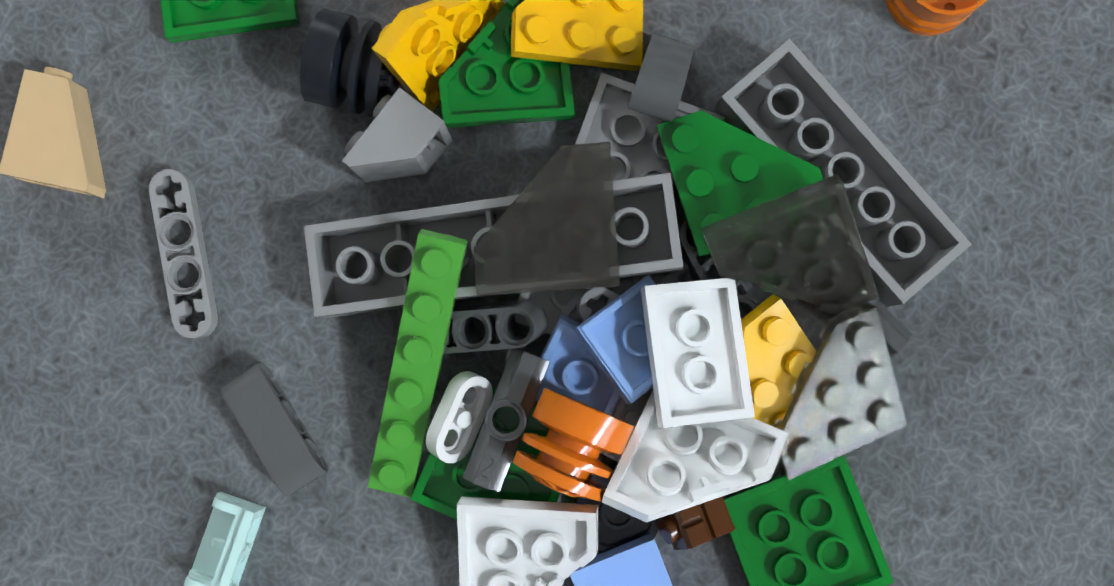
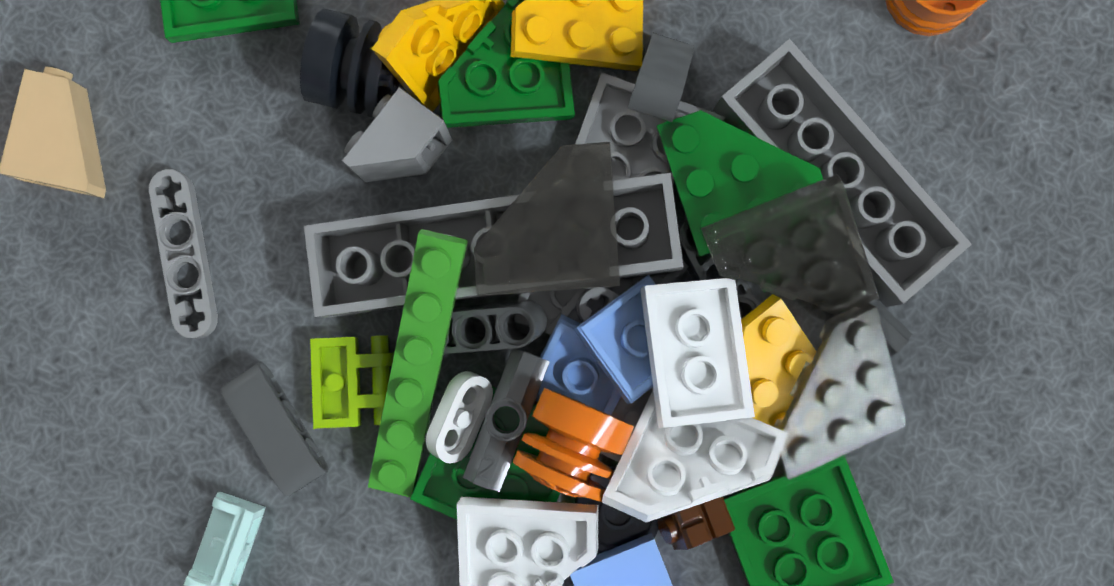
(337, 380): none -> lime plate

